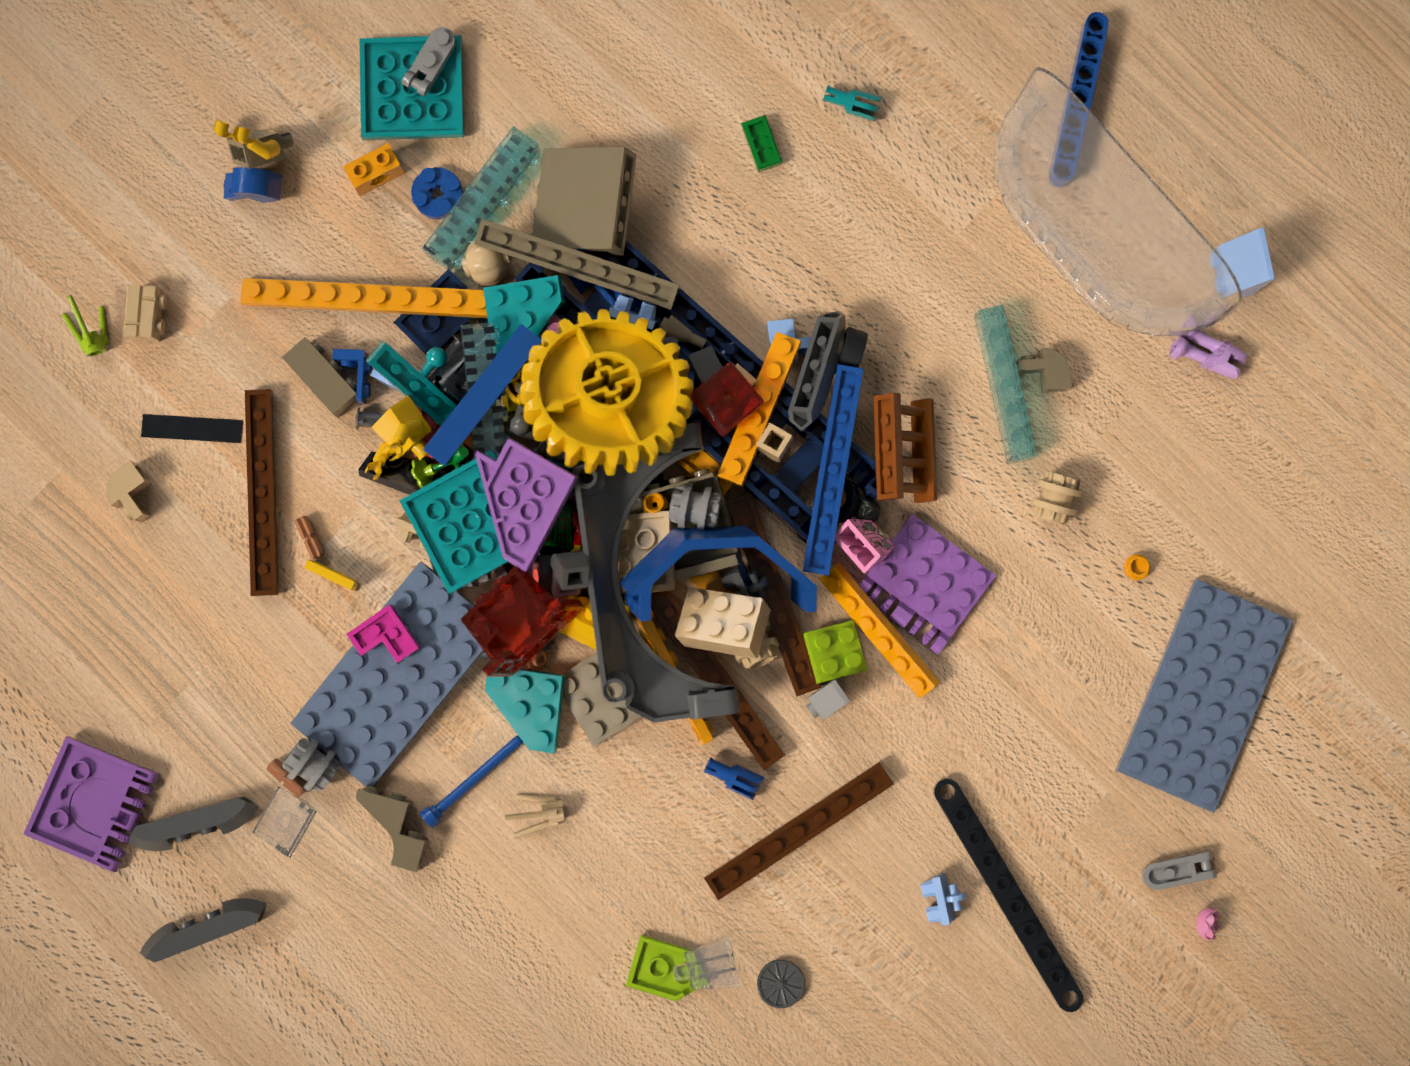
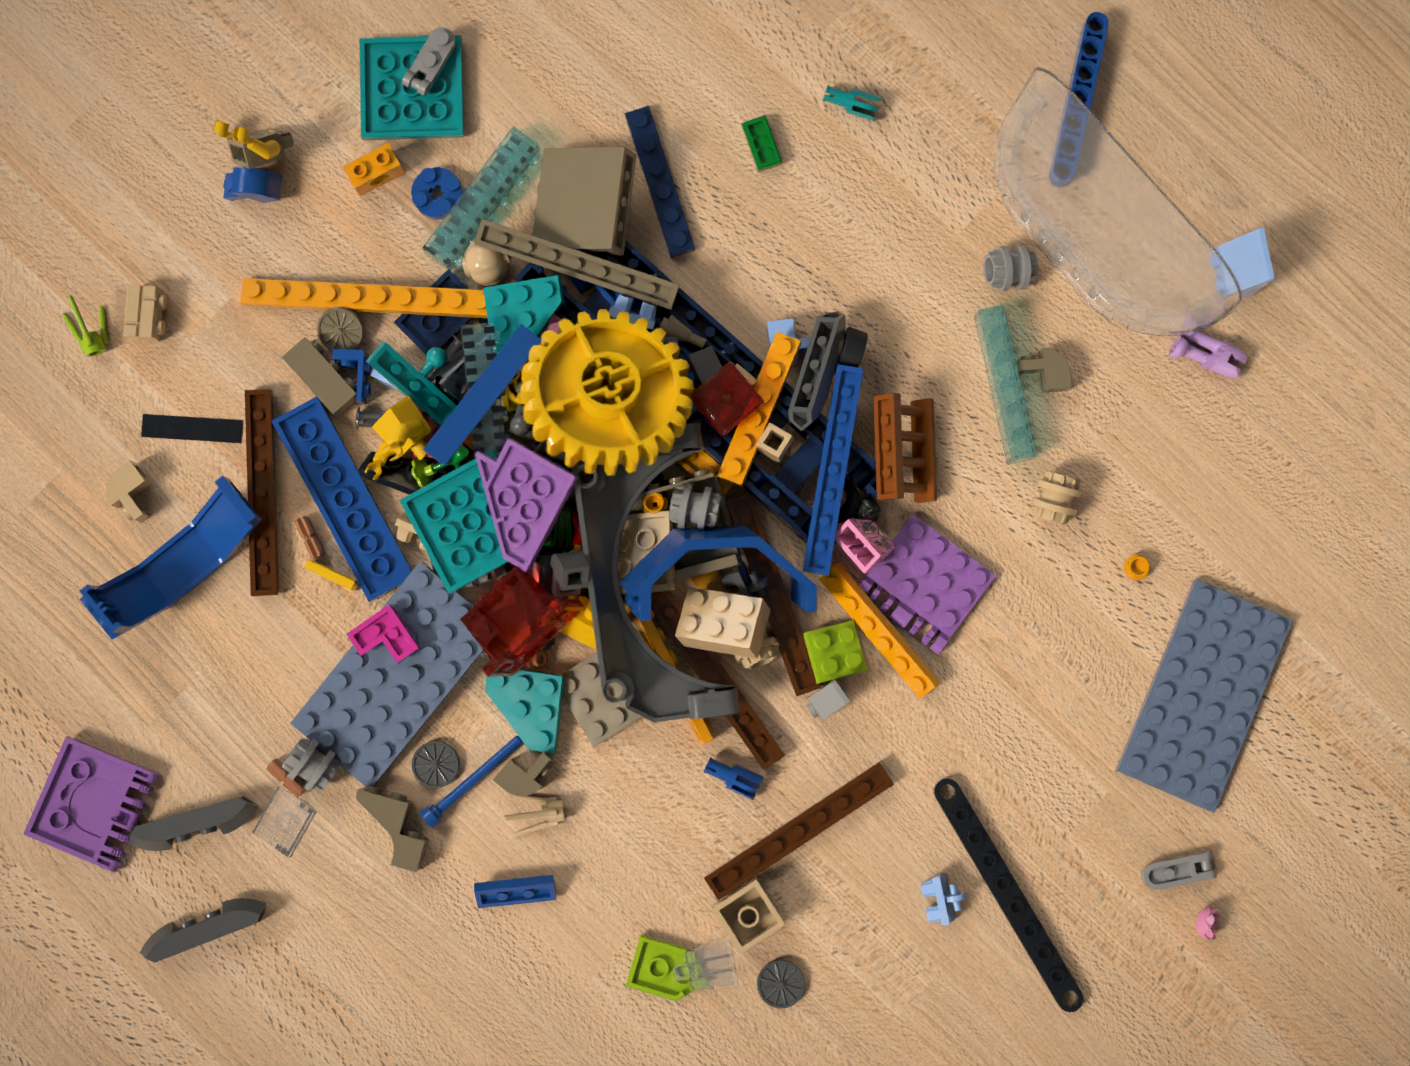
(176, 565): none -> blue panel
(340, 329): none -> dark tan wheel
(343, 498): none -> blue plate
(435, 764): none -> dark grey wheel
(515, 891): none -> blue plate
(520, 782): none -> dark tan brick
(659, 181): none -> dark blue plate
(748, 915): none -> tan brick
(1013, 267): none -> light grey piece

